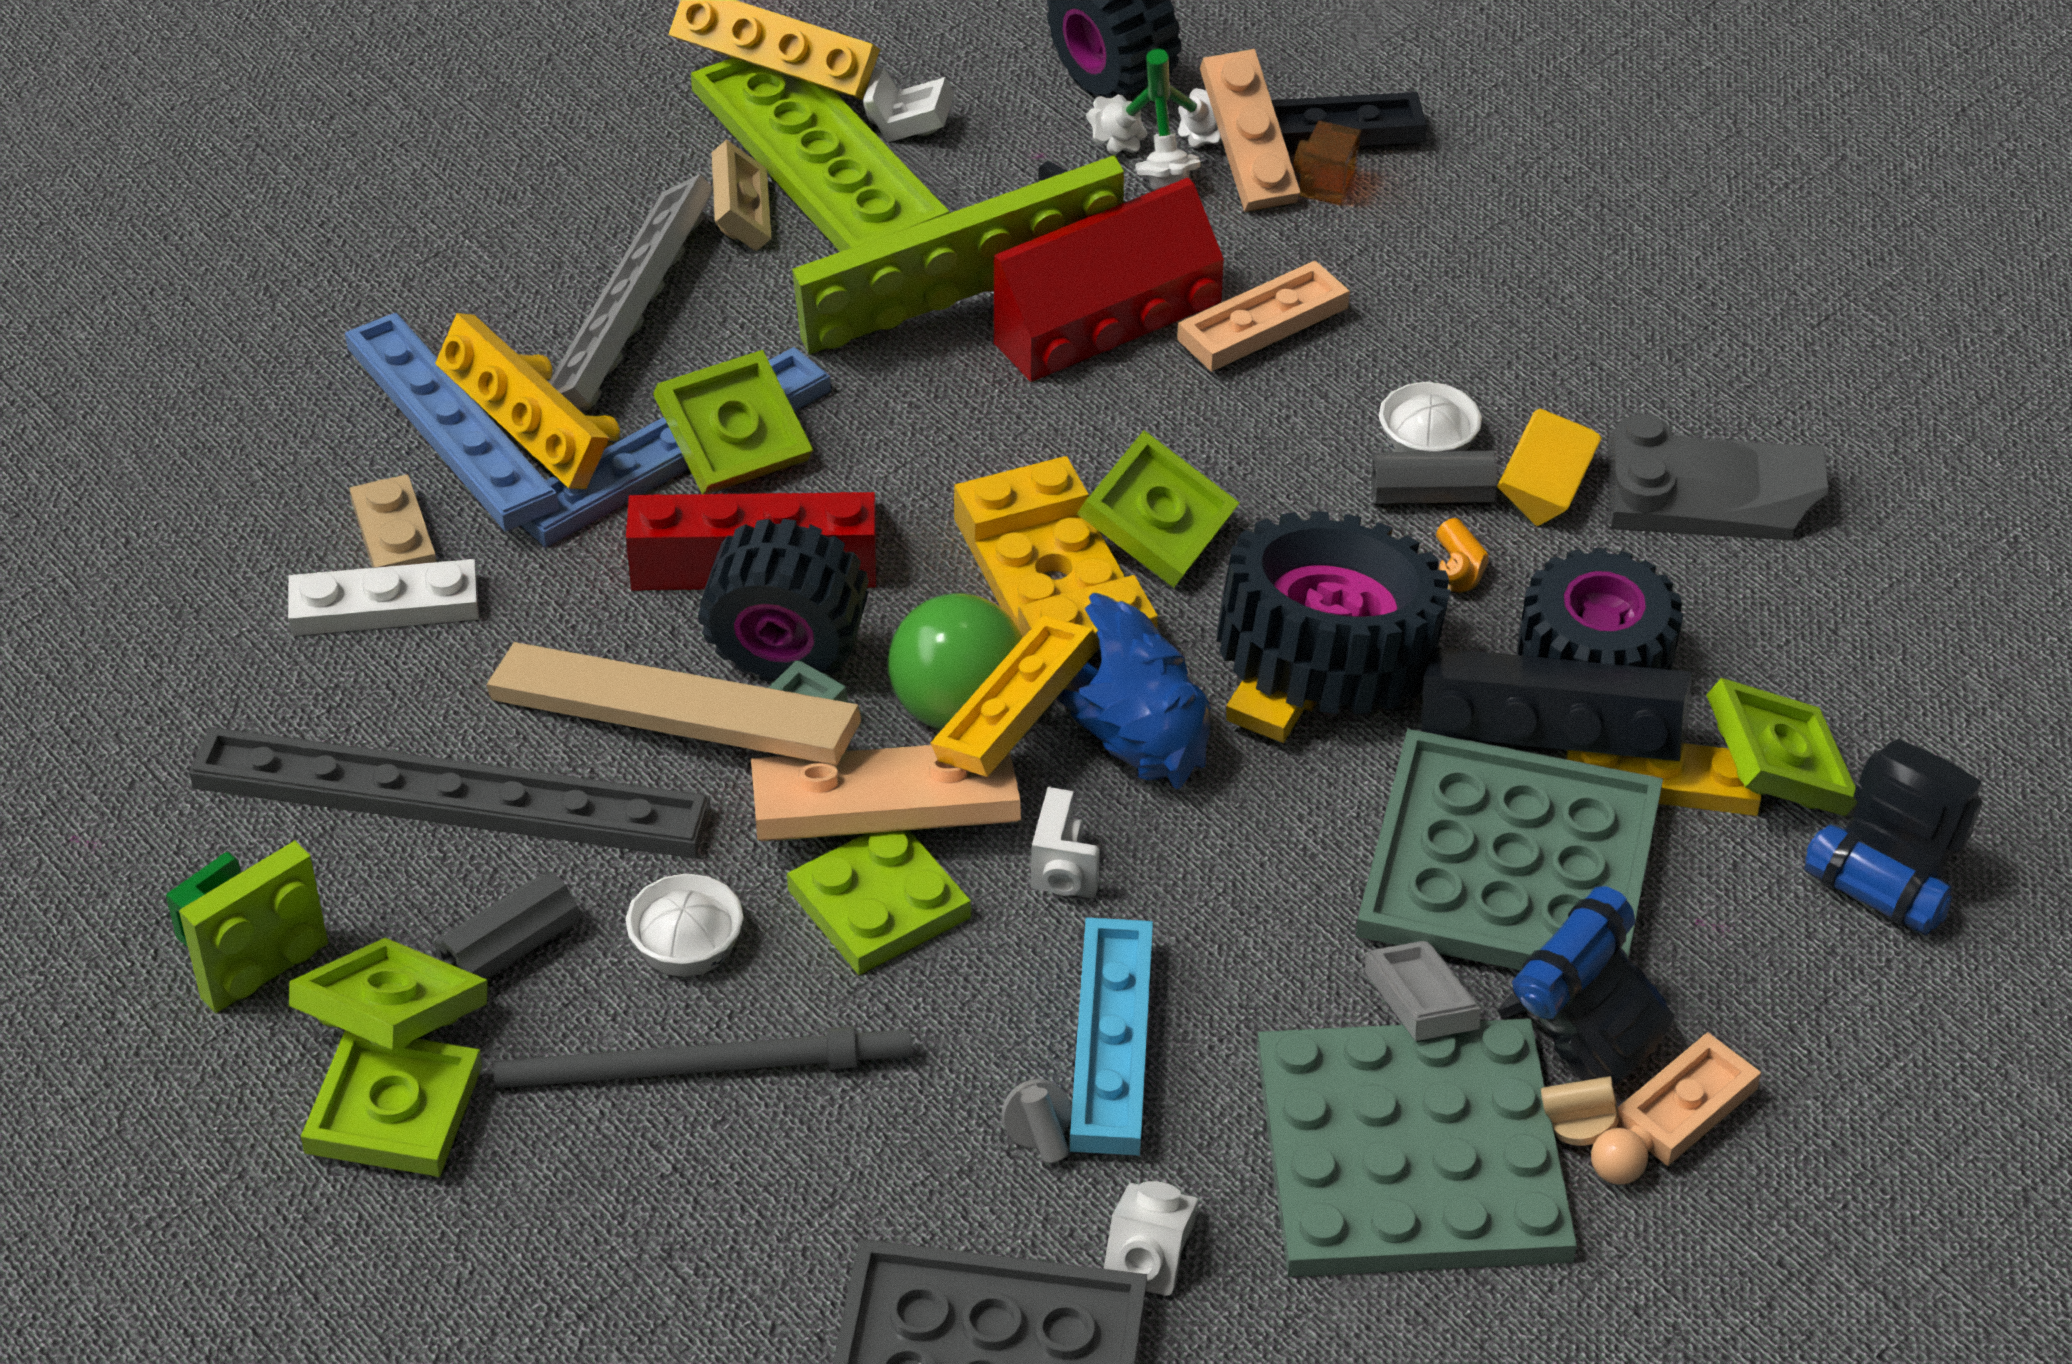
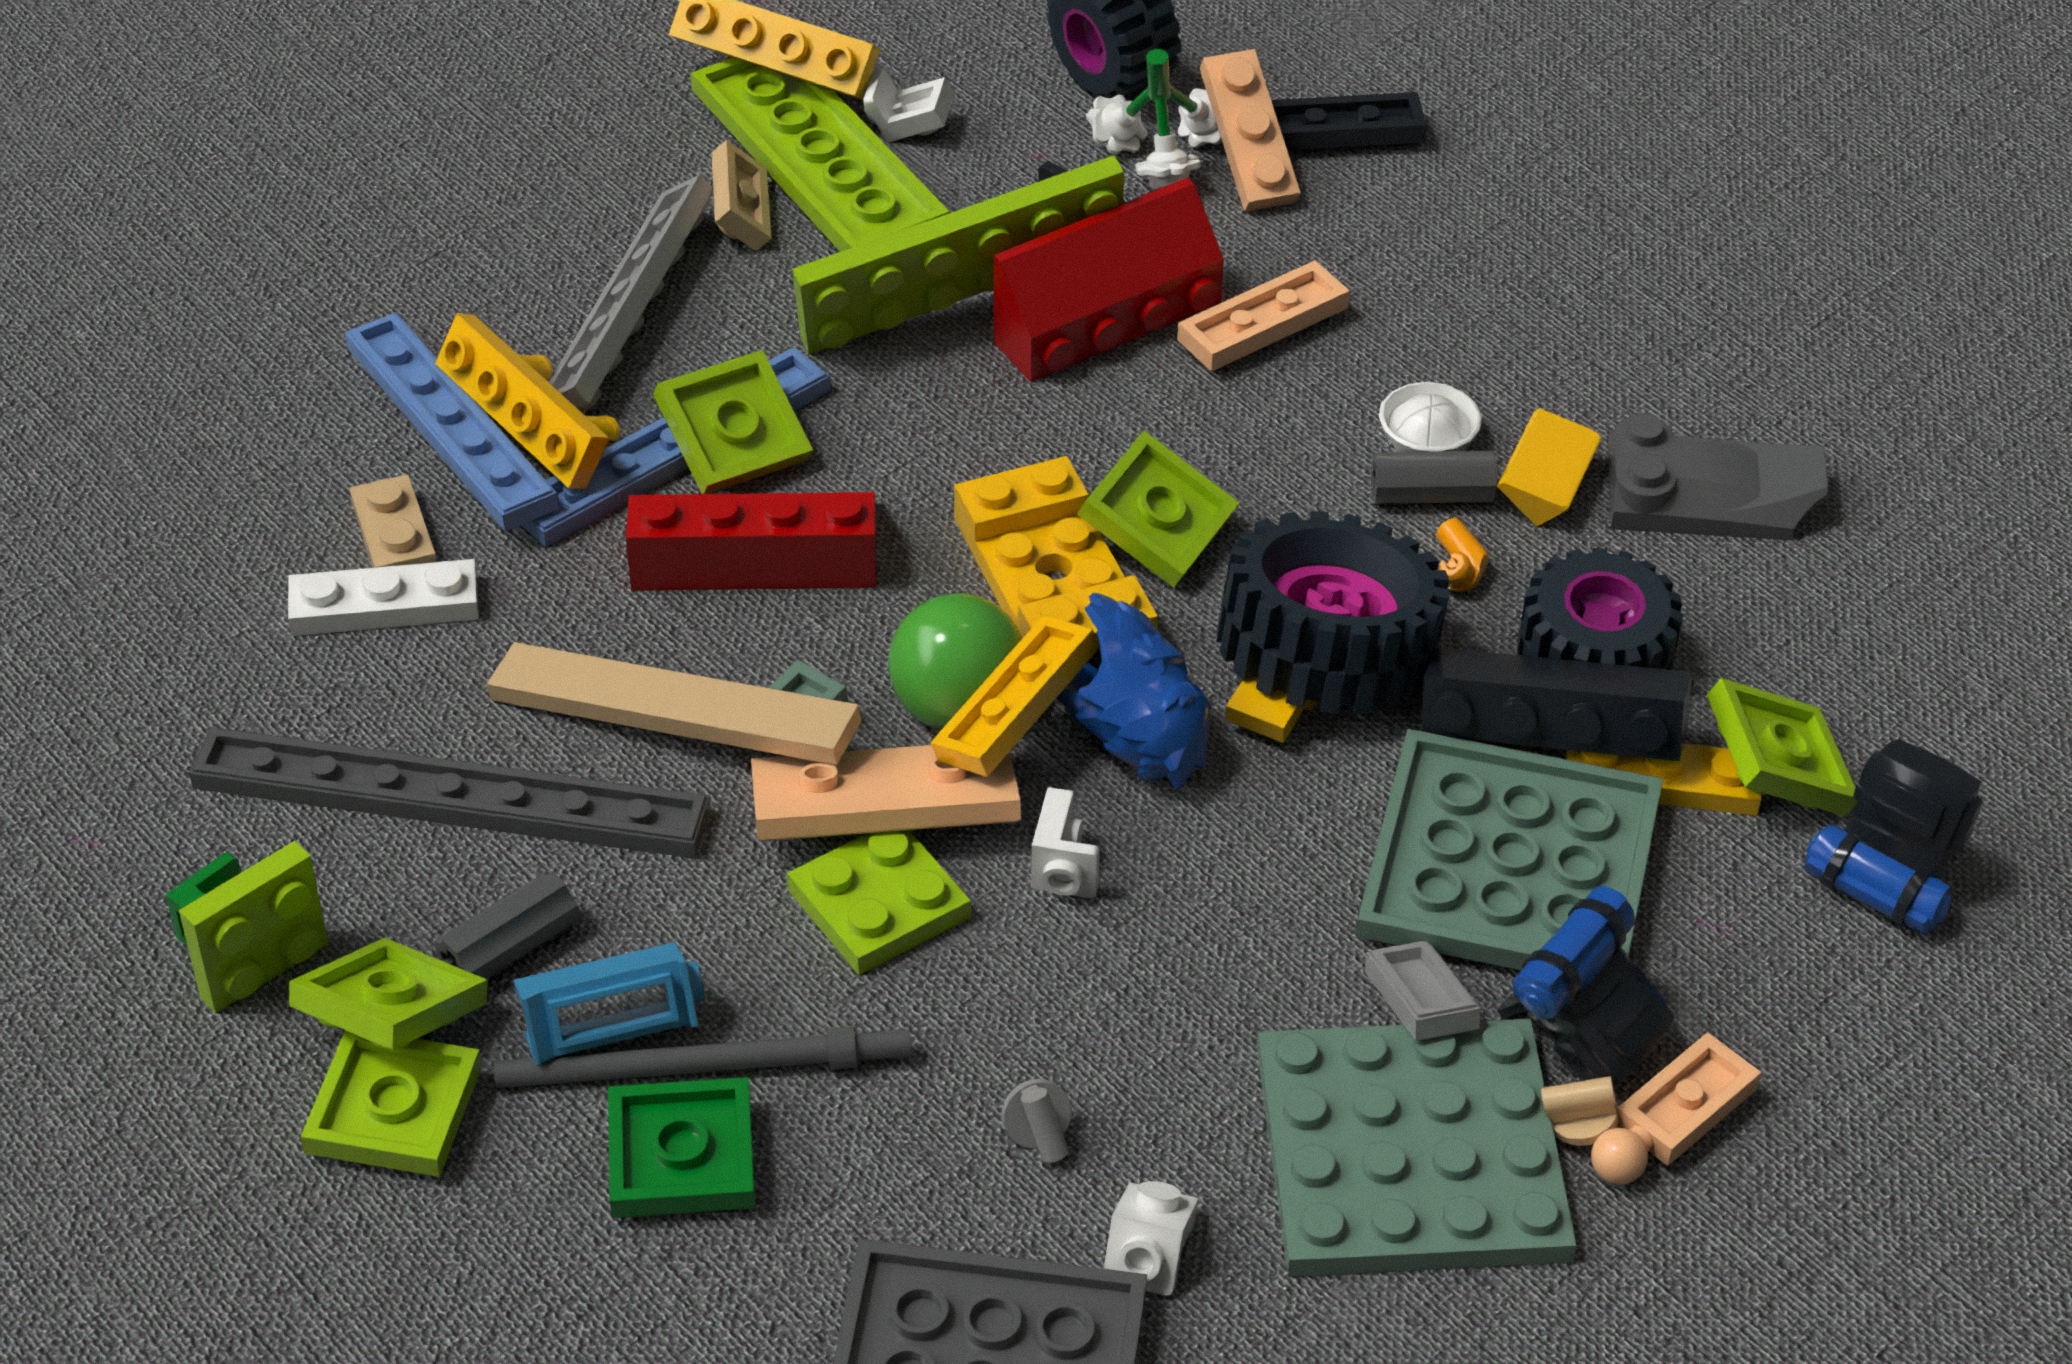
(609, 1000): none -> dark azure window
(680, 1147): none -> green plate
(684, 924): white hat -> none
(783, 599): black wheel -> none
(1111, 1037): medium azure plate -> none
(1328, 162): clear orange plate -> none

